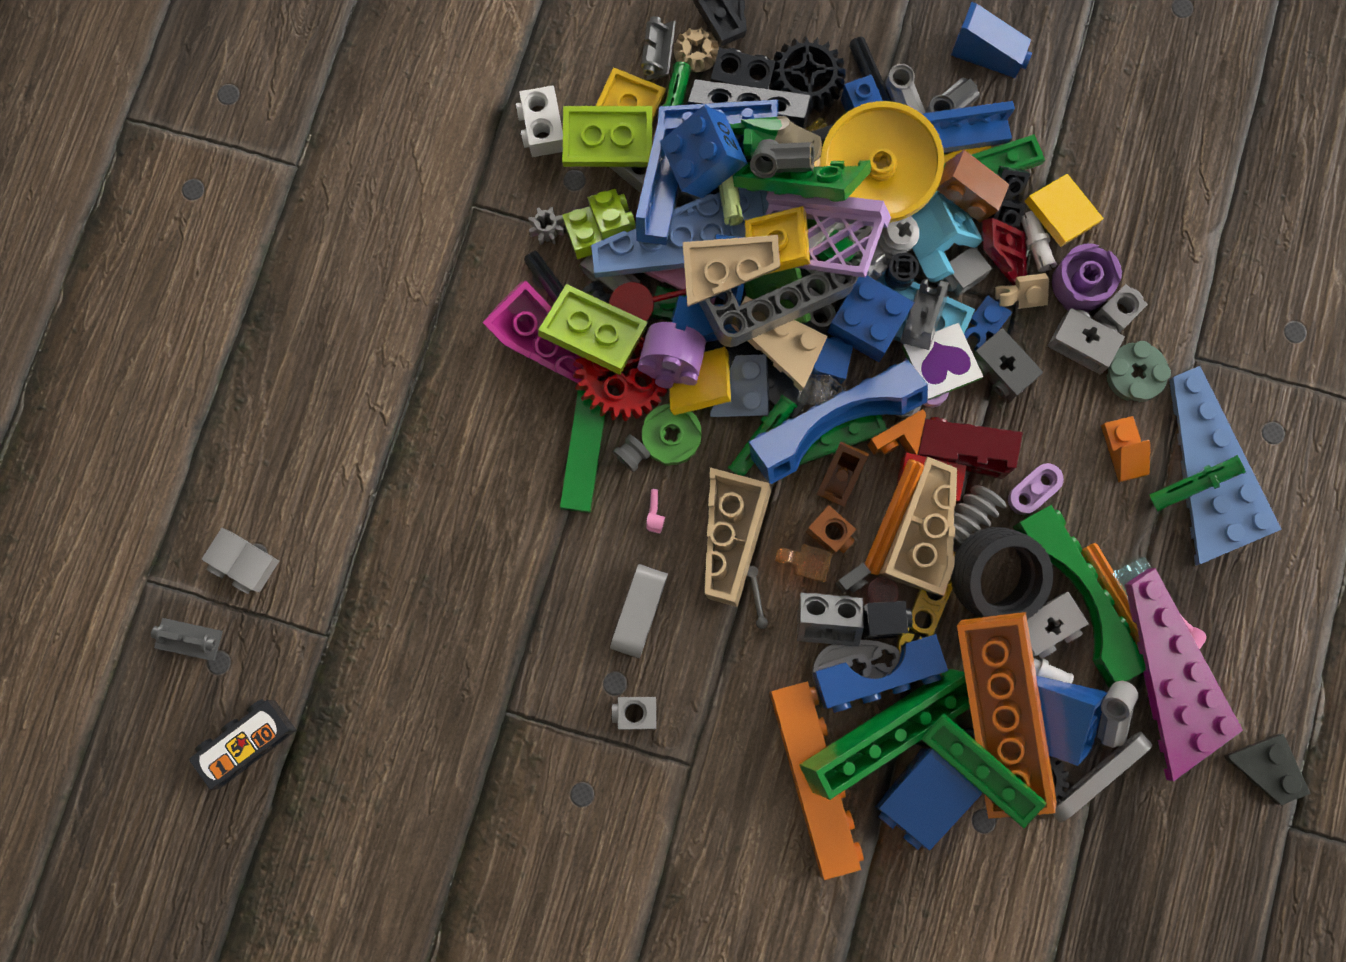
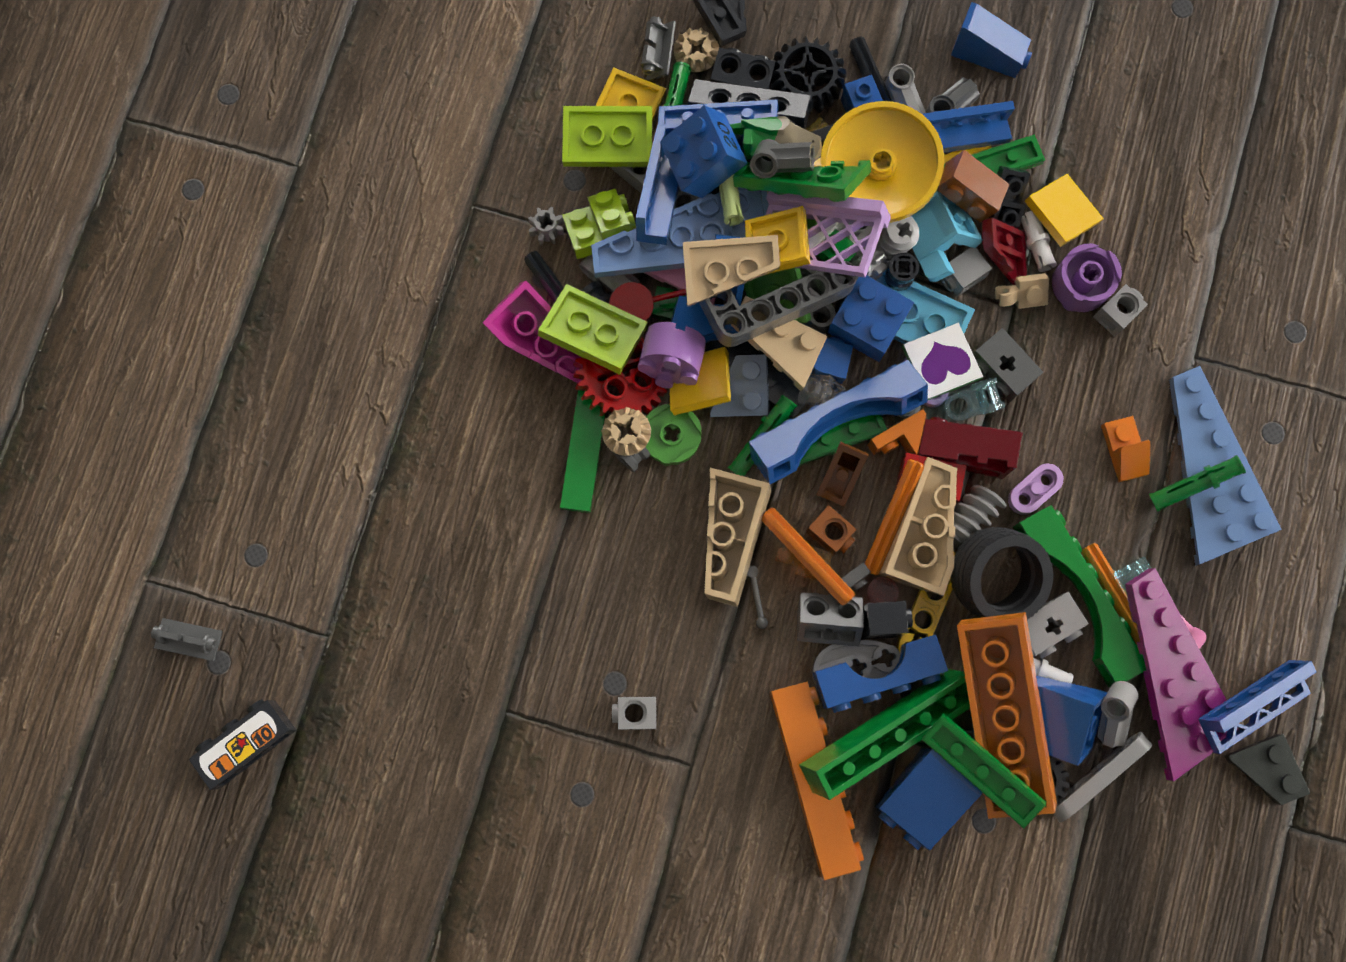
(240, 561): light grey brick -> none
(543, 121): white brick -> none
(629, 444): none -> tan gear
(639, 611): light grey beam -> none
(654, 521): bright pink hand -> none
(808, 556): none -> orange axle
(925, 315): dark grey hinge -> none
(976, 400): none -> clear light blue piece
(987, 320): blue plate -> none
(1071, 336): light grey brick -> none
(1150, 360): sand green plate -> none
(1252, 700): none -> fence

